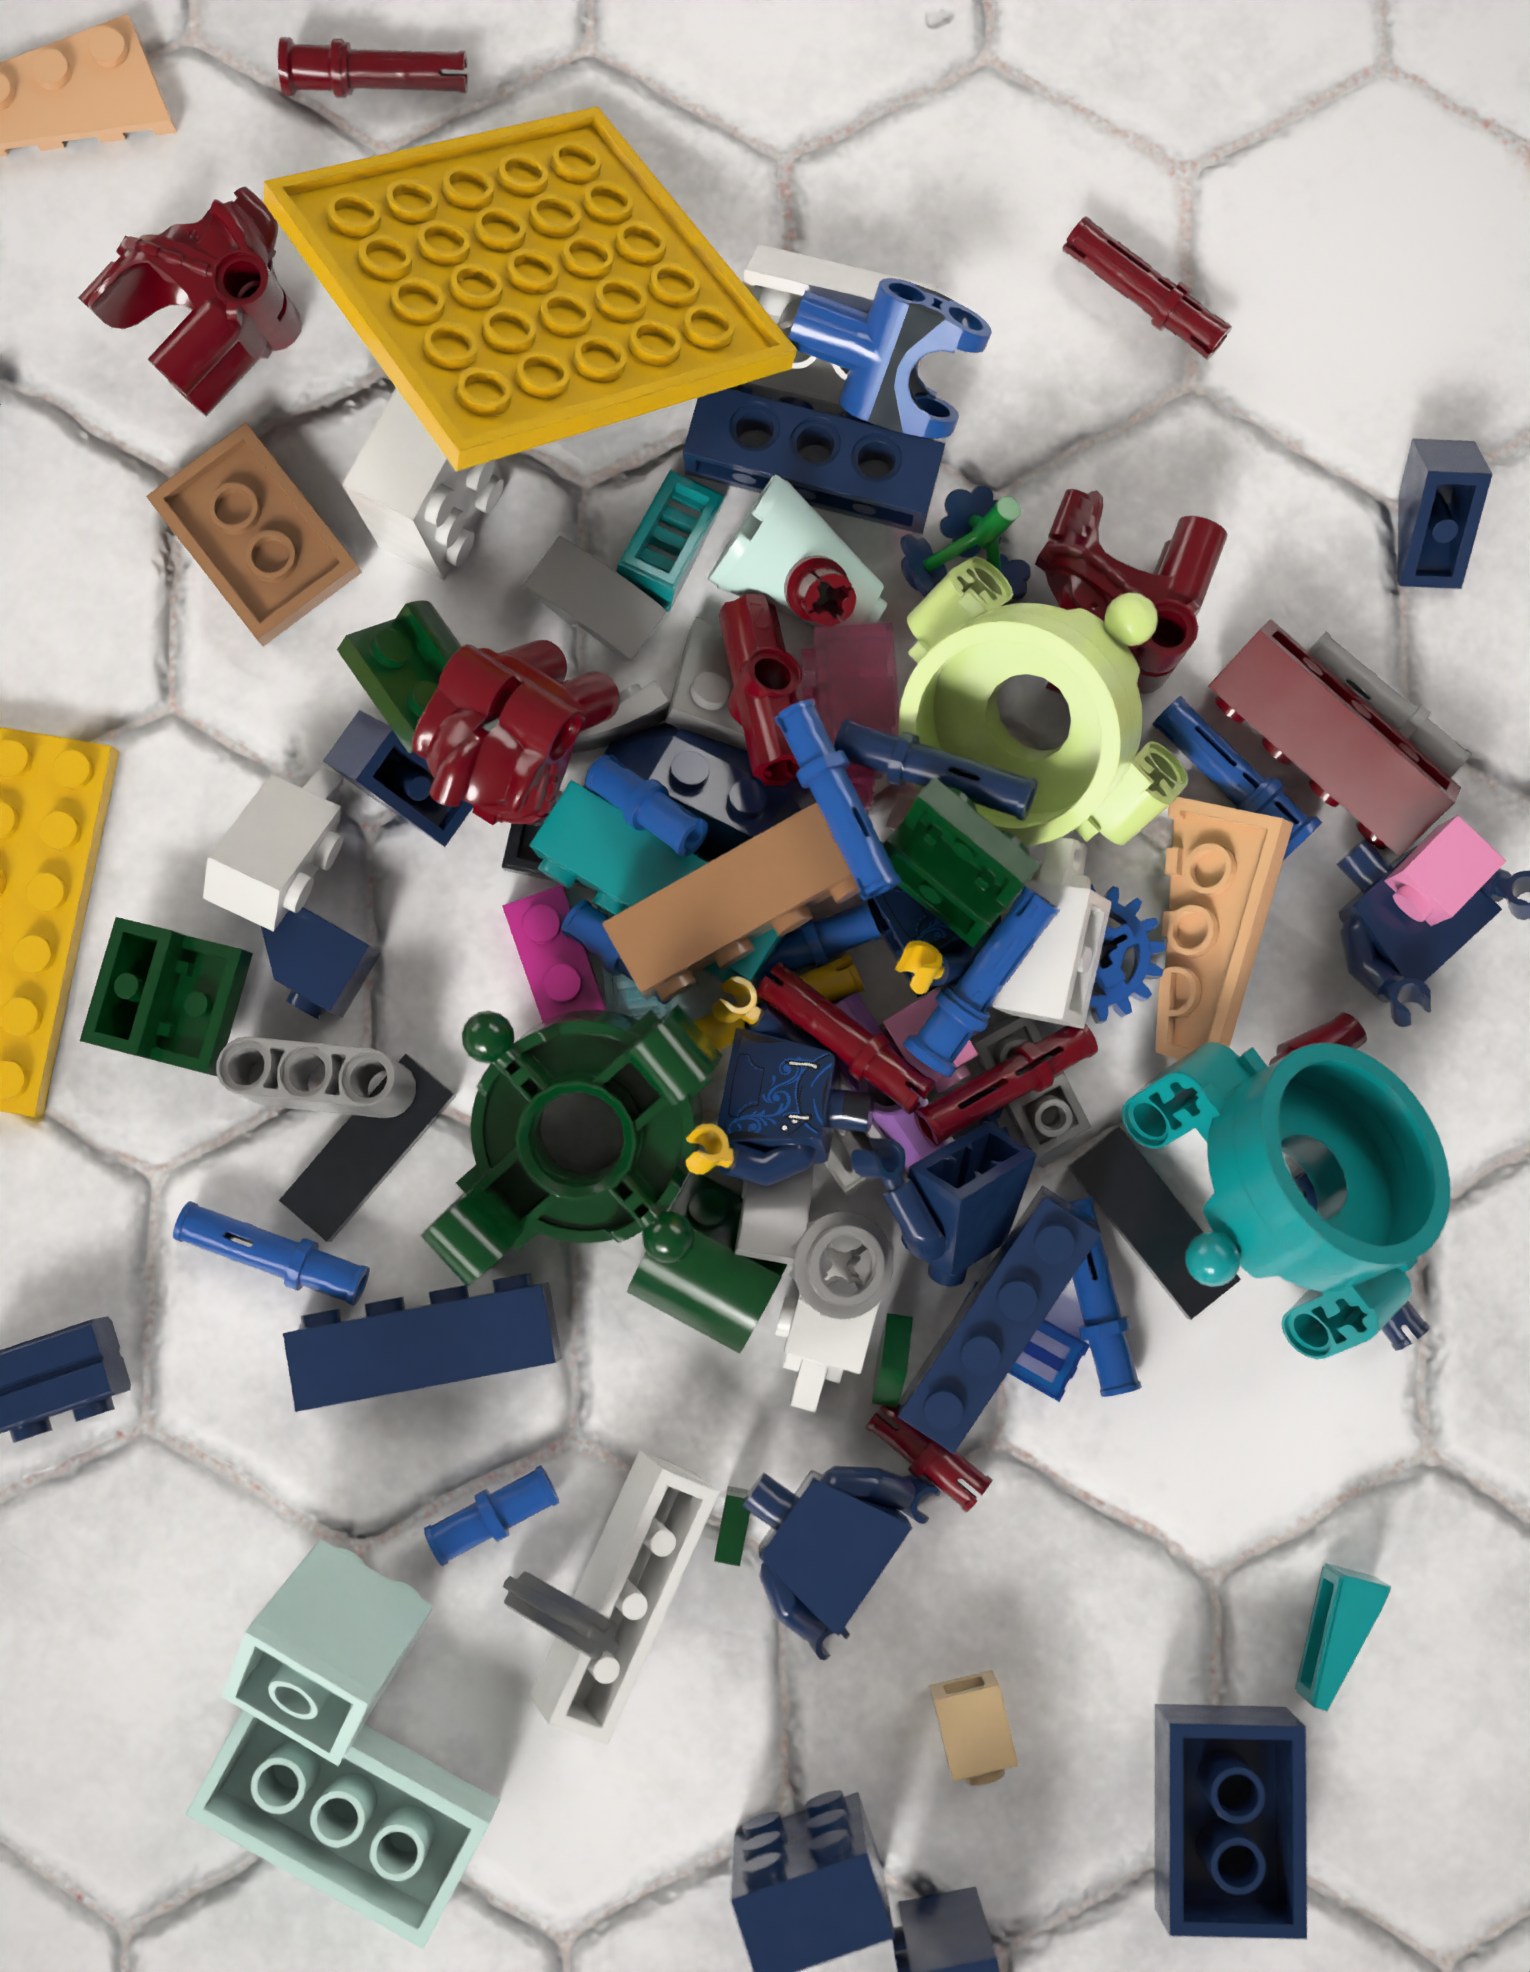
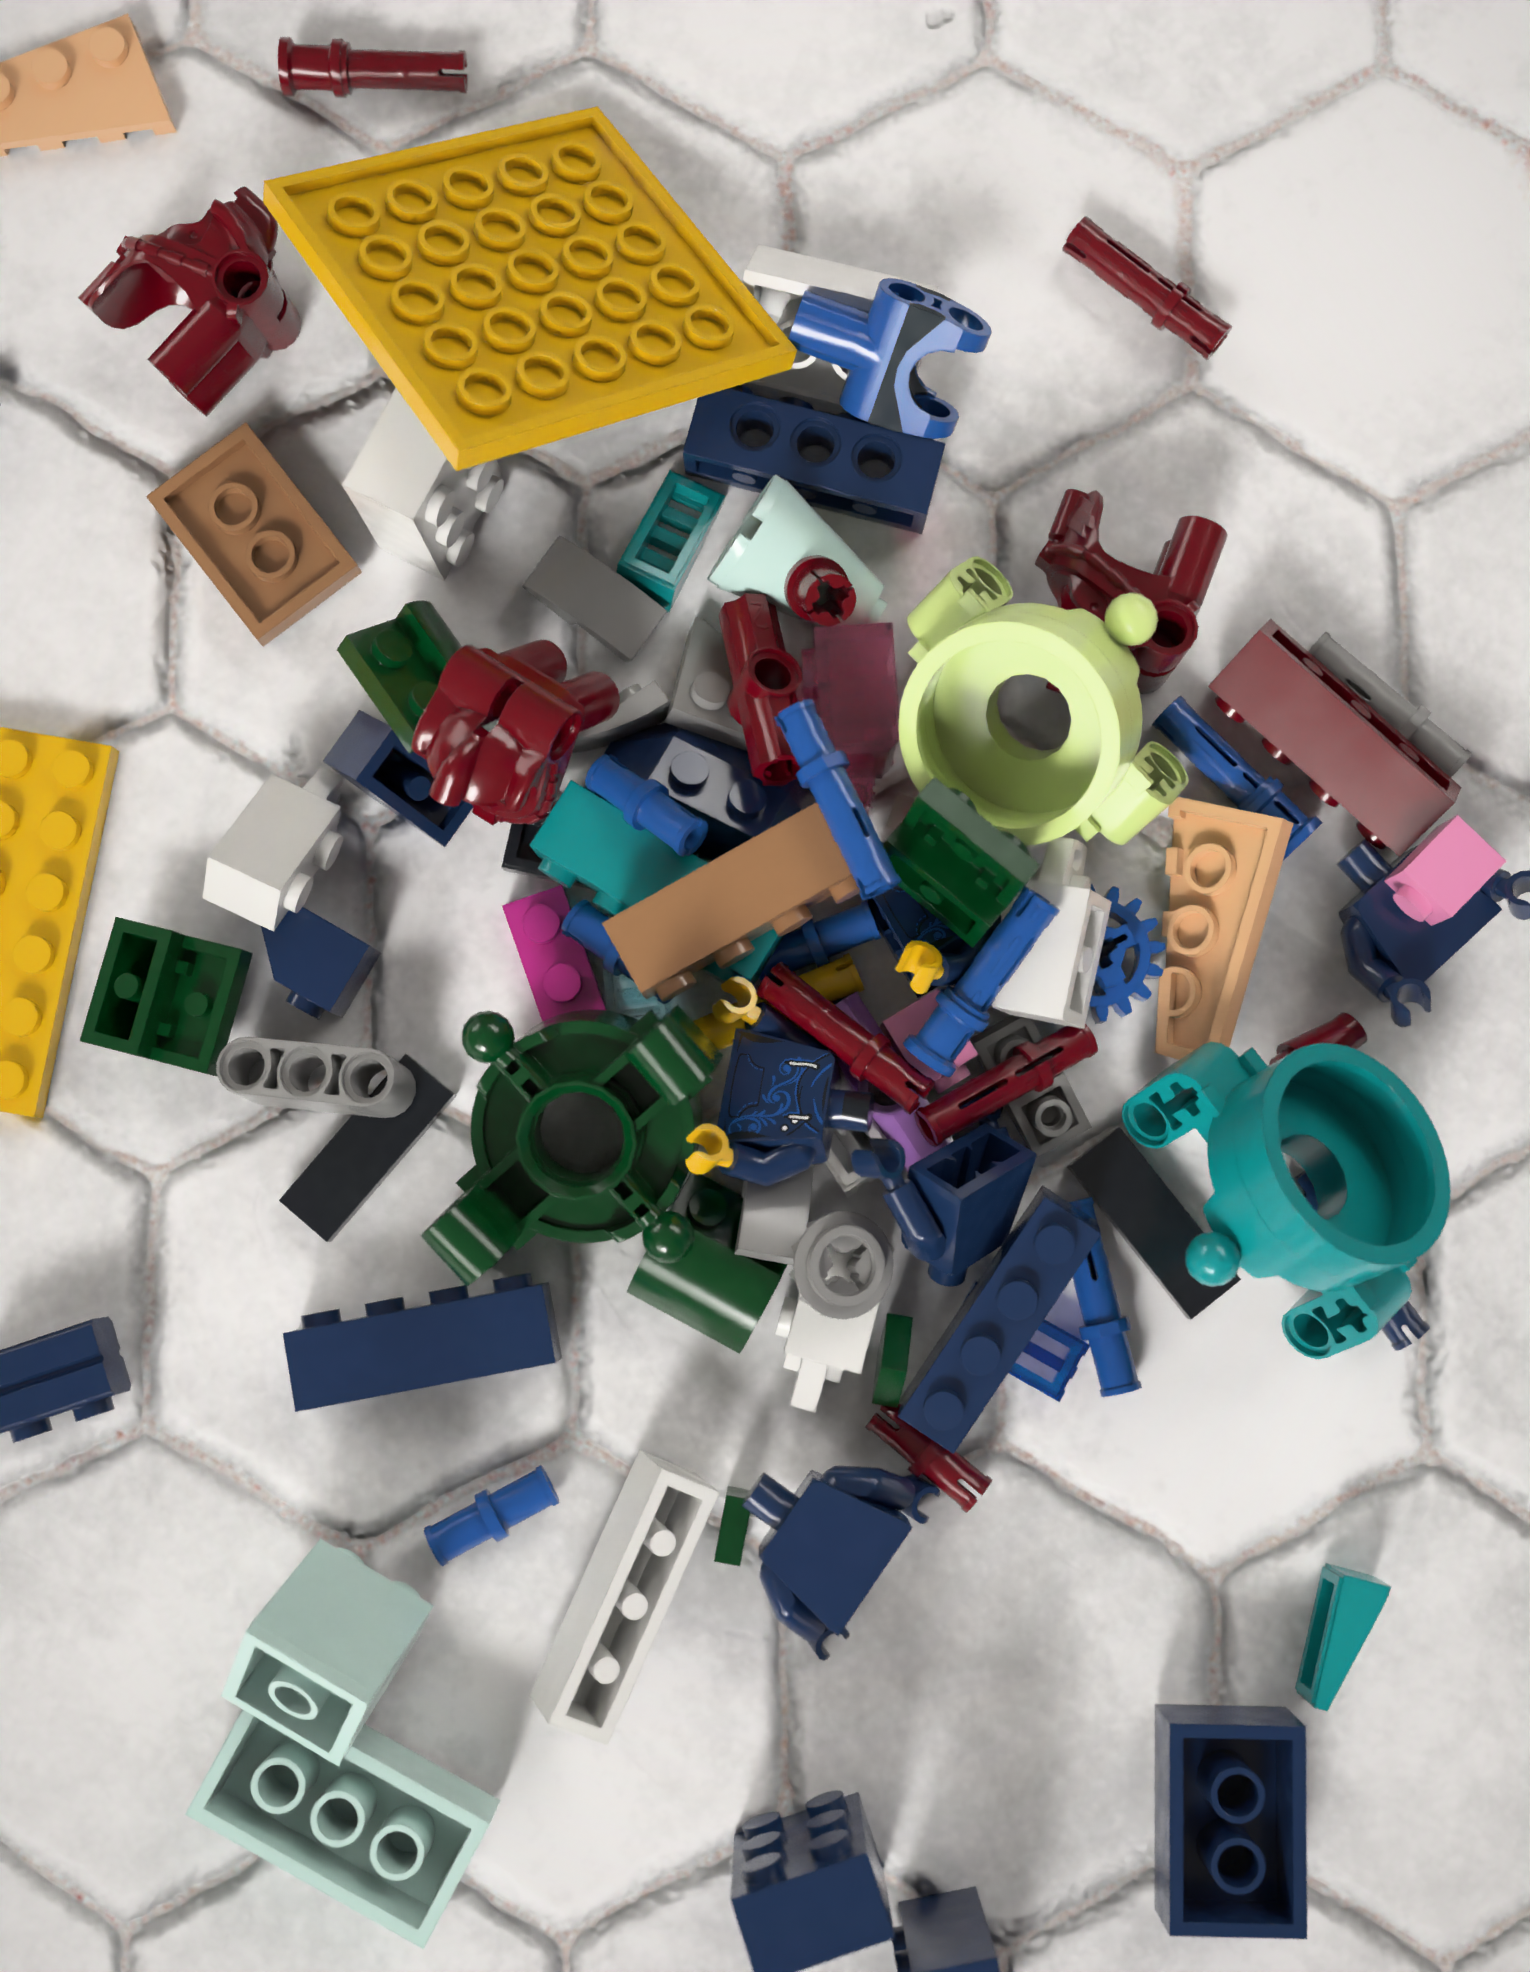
(294, 1261): blue pin -> none
(561, 1615): dark grey axle -> none
(917, 763): dark blue pin -> none
(972, 524): dark blue plant -> none
(974, 1728): tan brick -> none
(1440, 511): dark blue slope -> none

